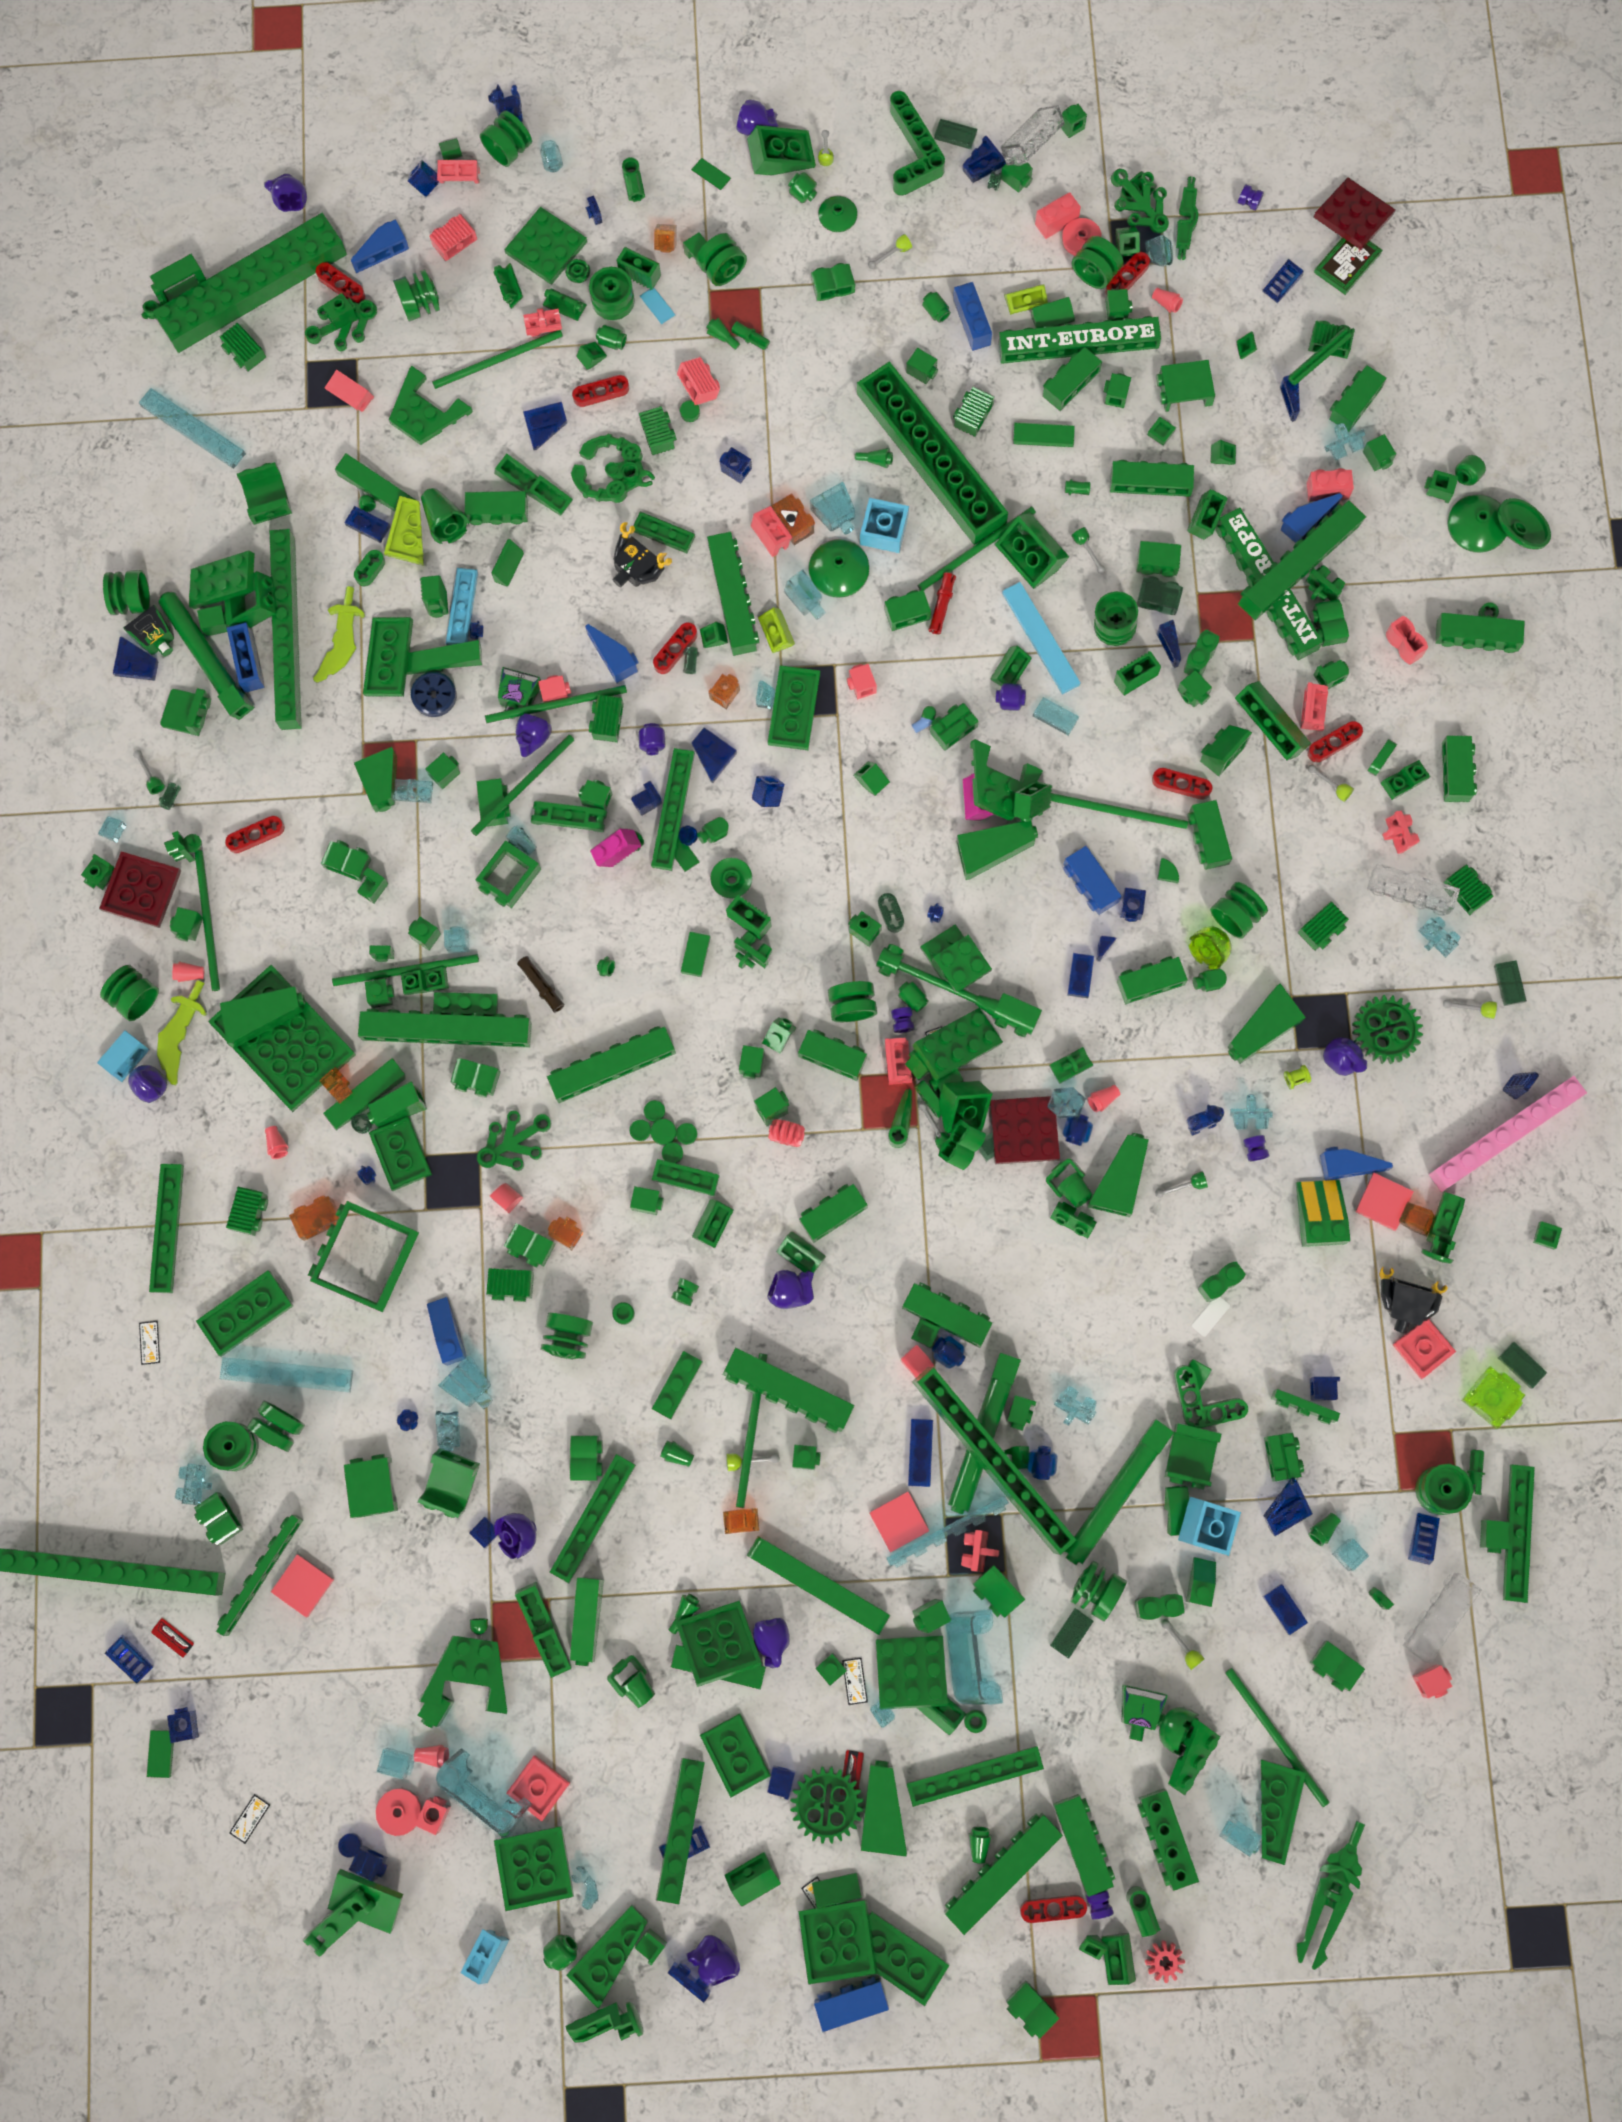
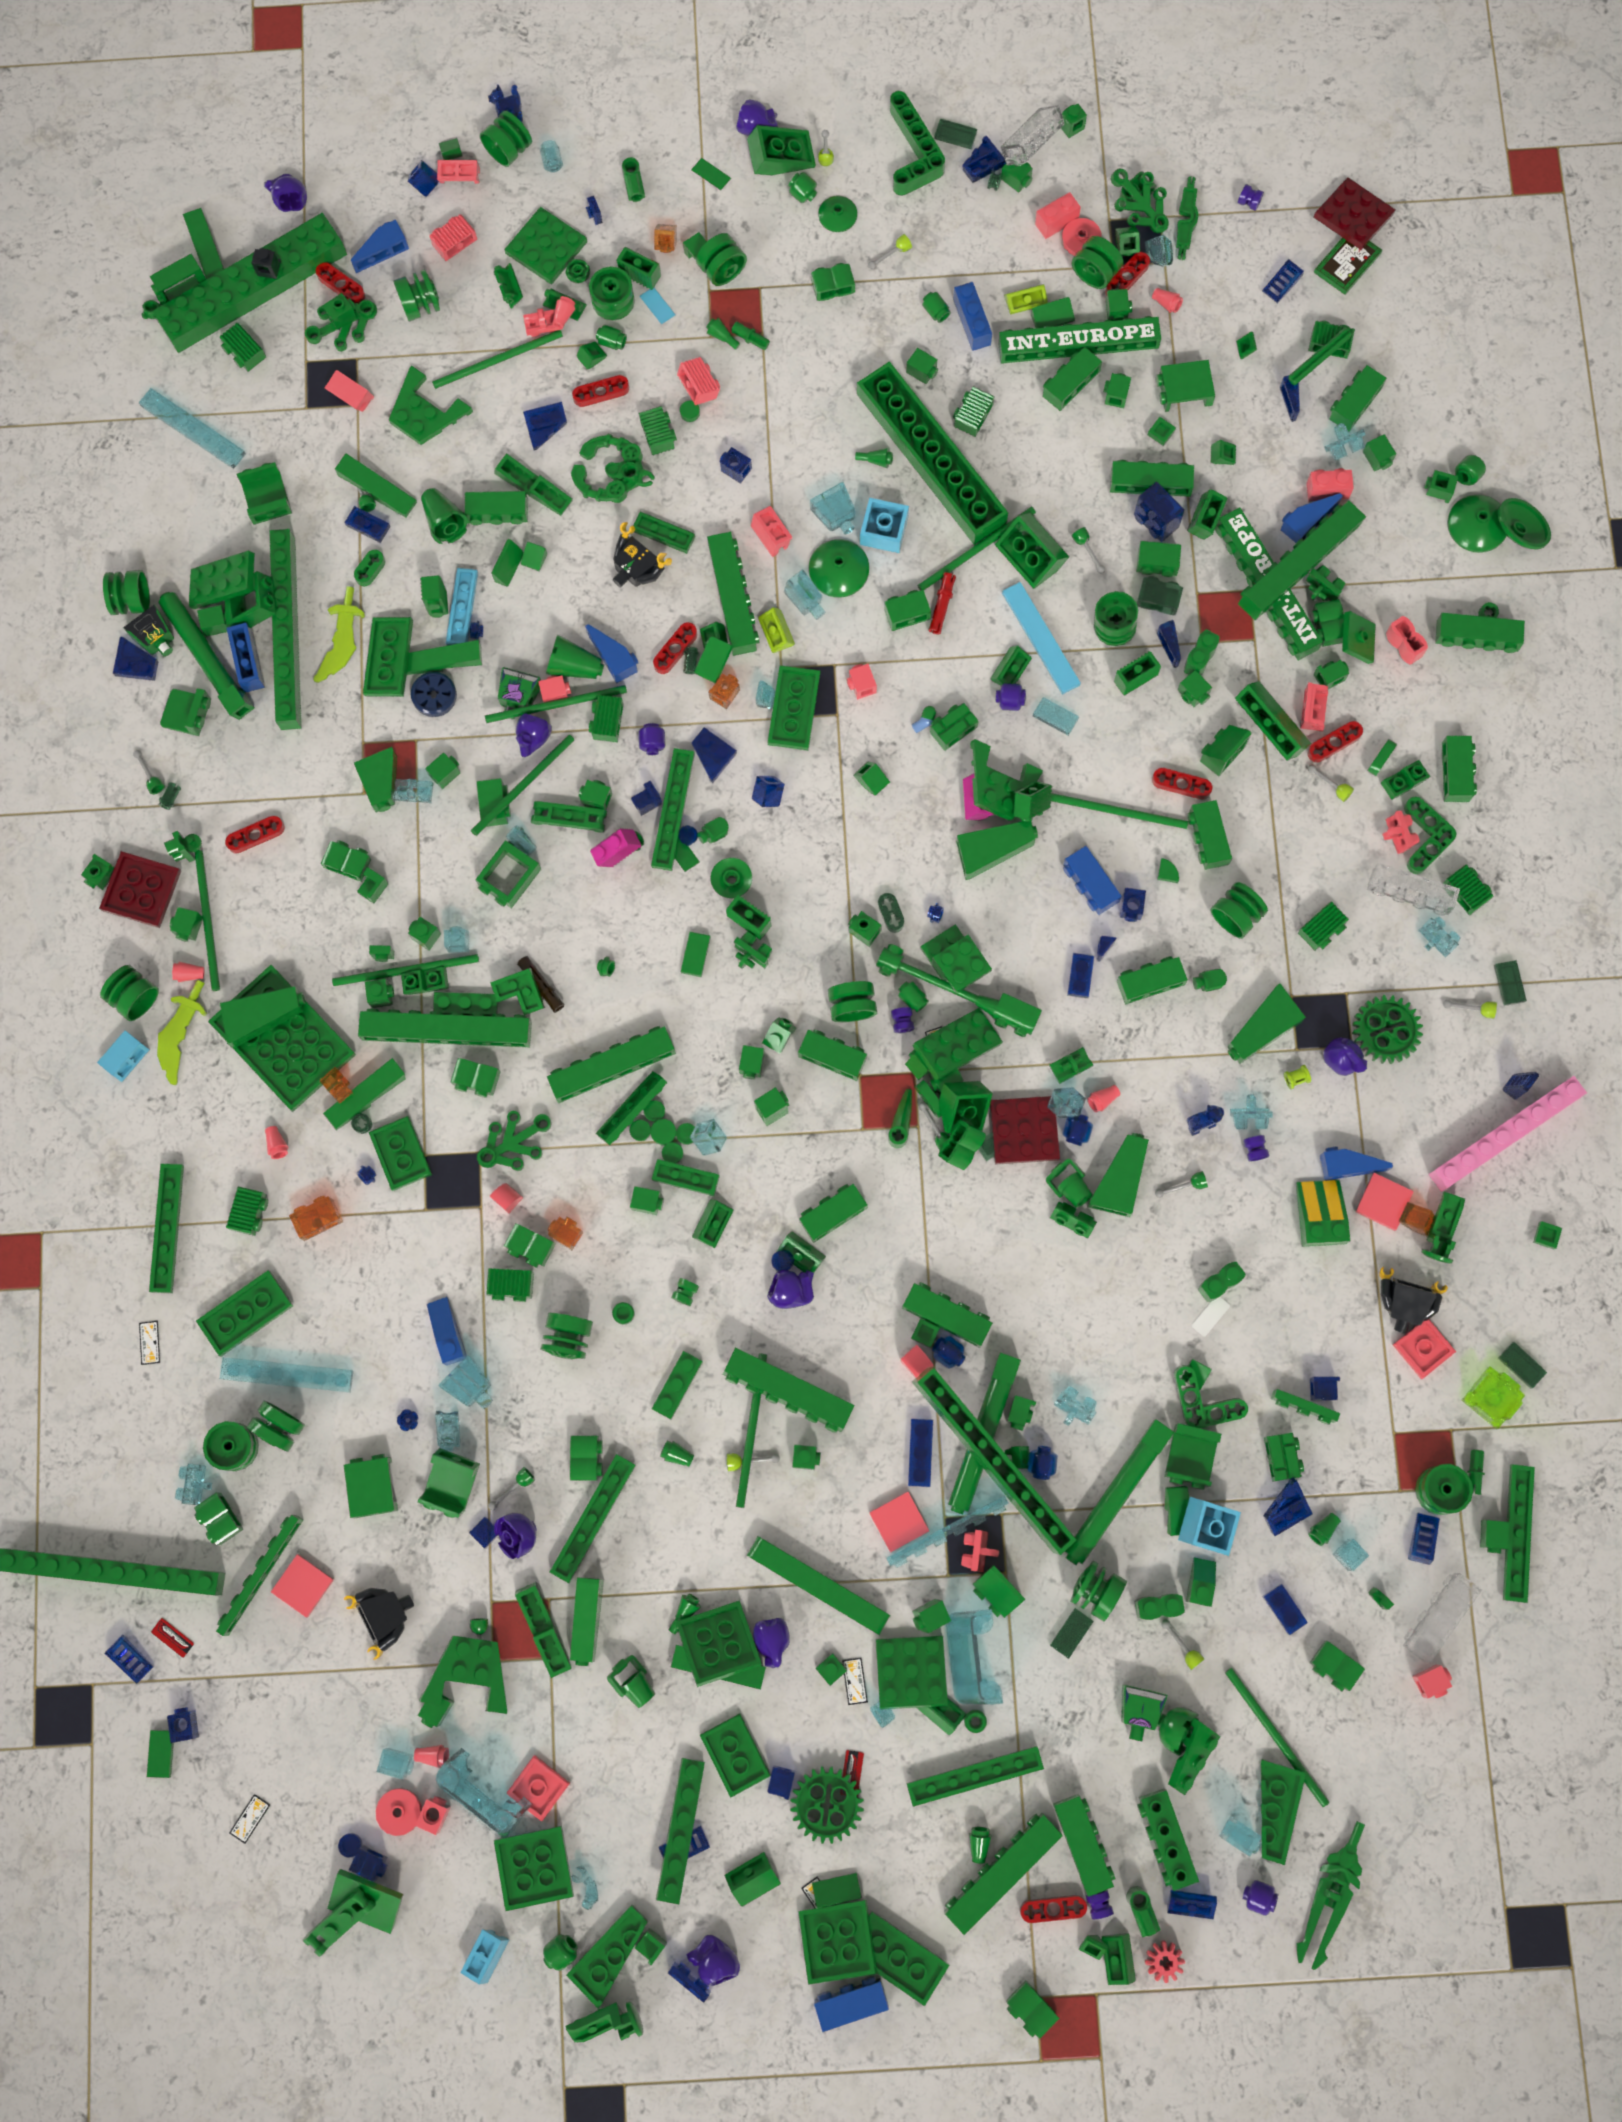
(112, 829): clear light blue slope -> none
(147, 1083): dark purple piece -> none
(203, 242): none -> green slope
(266, 258): none -> black brick
(381, 1615): none -> black torso
(396, 1105): green slope -> none
(397, 1268): green window -> none
(406, 533): lime wing -> none
(520, 985): none -> green plate
(523, 1478): none -> hinge
(534, 556): none -> green slope
(563, 311): none -> coral cone
(573, 661): none -> green cone
(631, 1108): none -> green plate
(708, 1137): none -> clear light blue panel
(713, 659): none -> green slope
(741, 1521): clear orange brick -> none
(782, 1260): none -> clear blue tile
(786, 1133): coral gear -> none
(794, 518): clear orange brick -> none
(882, 1817): green slope -> none
(896, 1057): coral hinge -> none
(1043, 435): green tile -> none
(1077, 487): green pin -> none
(1158, 512): none -> clear blue brick
(1192, 1904): none -> clear blue plate
(1210, 946): clear neon green cylinder -> none
(1260, 1897): none -> dark purple head
(1358, 637): none -> green plate
(1435, 831): none -> green beam

